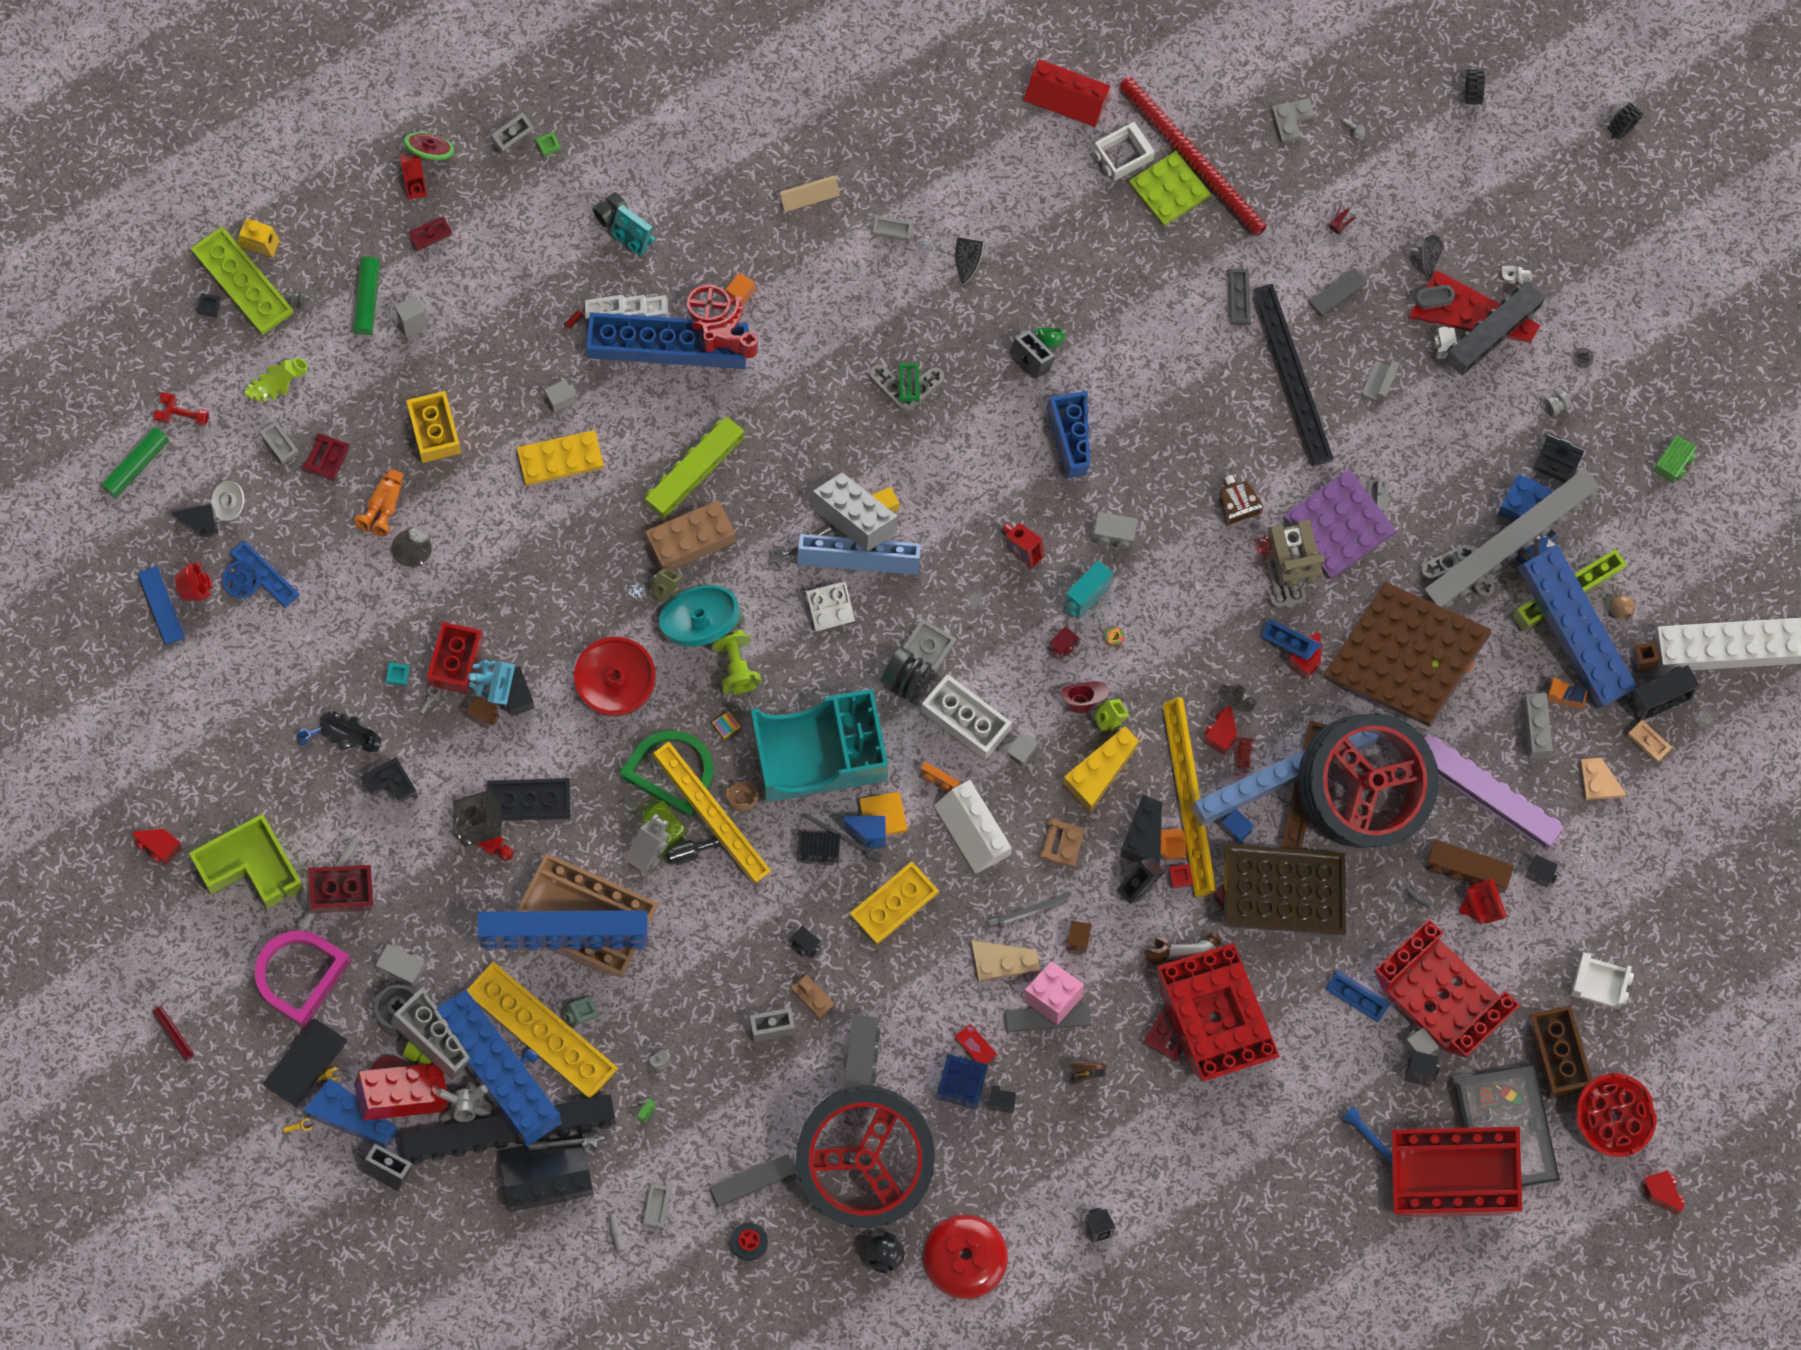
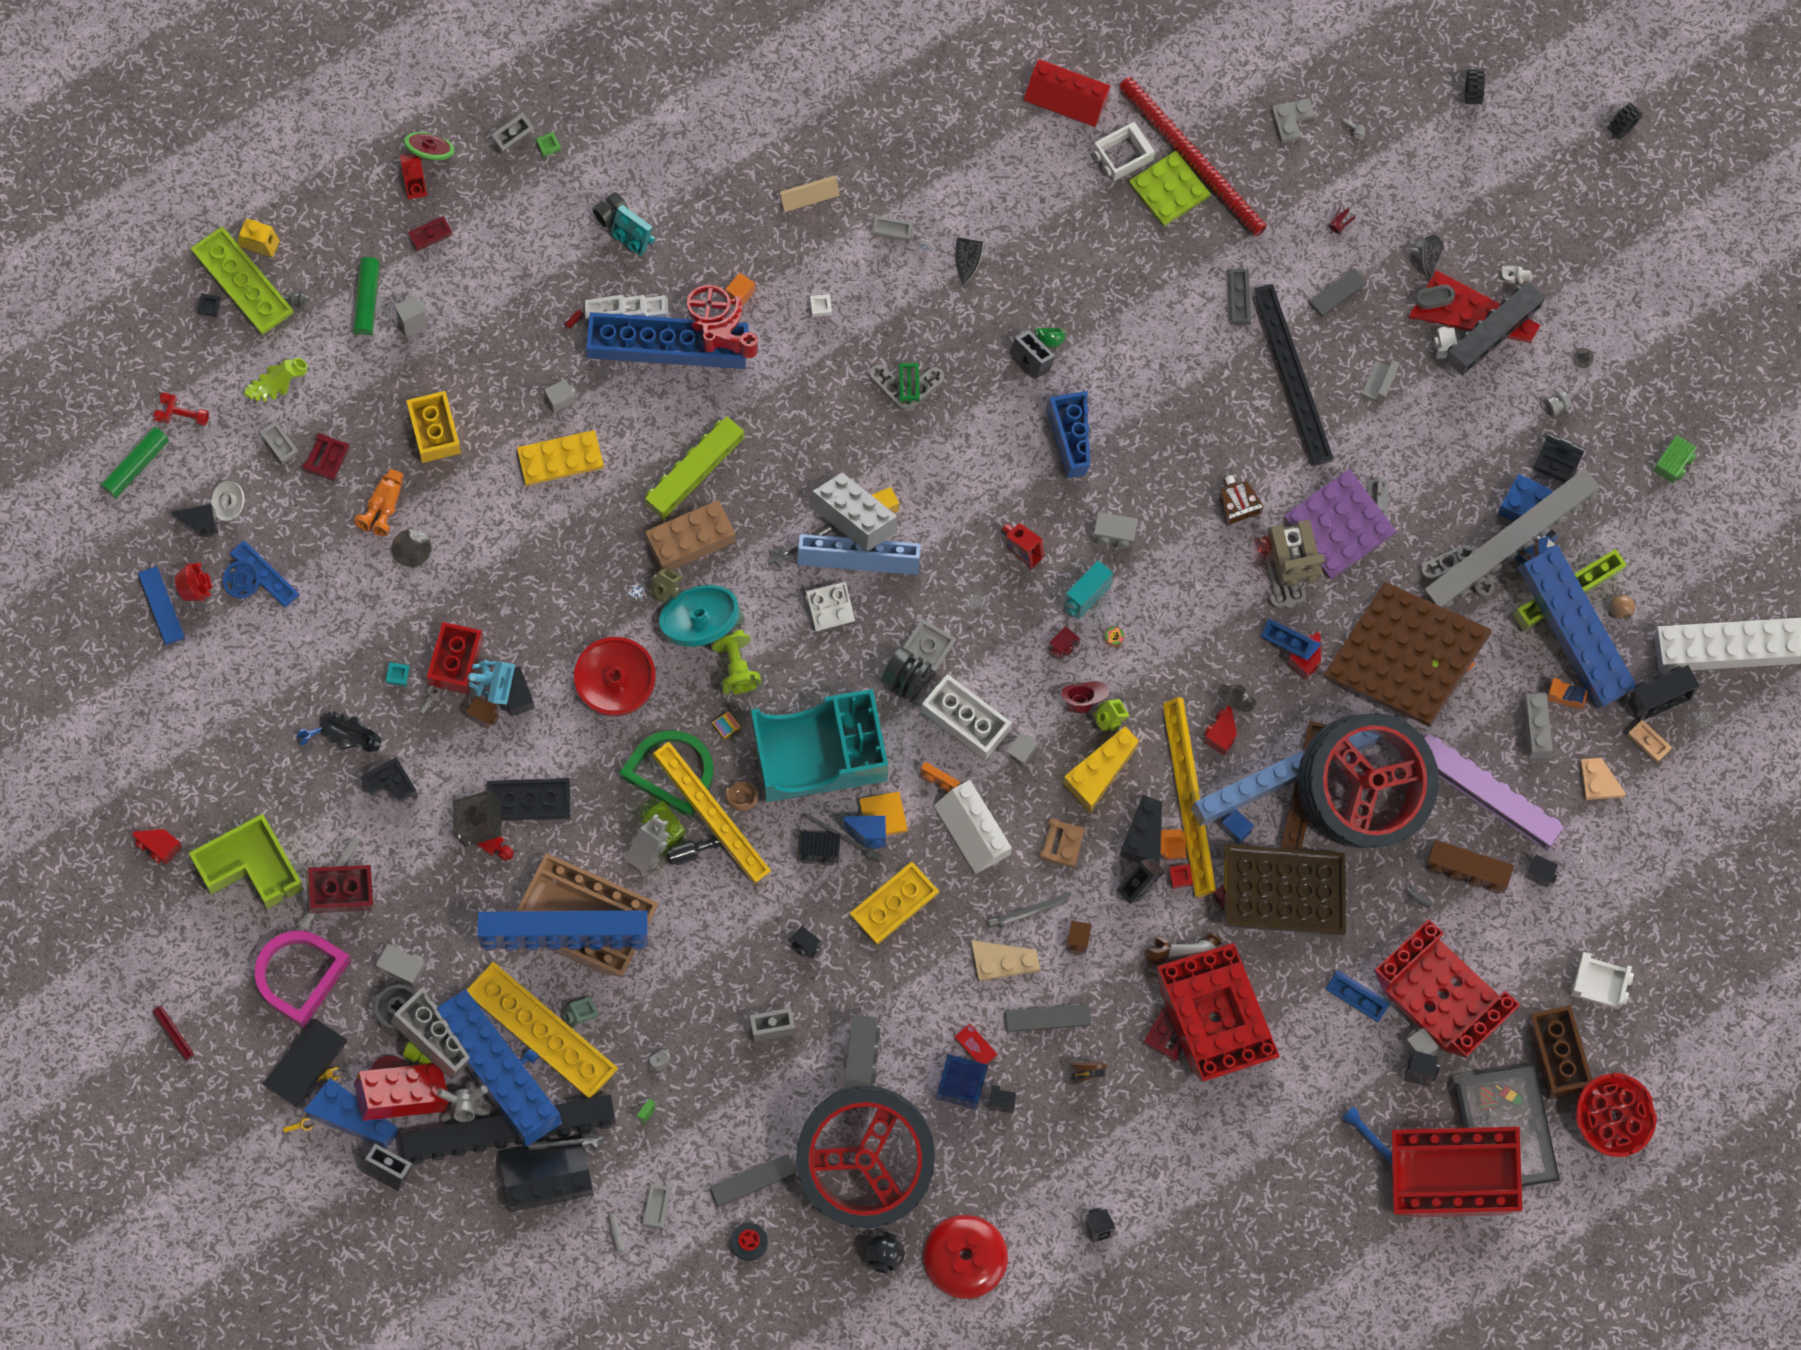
(812, 996): medium nougat hinge -> none
(821, 305): none -> white plate
(1054, 993): bright pink brick -> none
(1244, 751): clear red pin -> none
(1483, 903): red slope -> none
(1645, 656): reddish brown brick -> none
(1662, 1192): red slope -> none

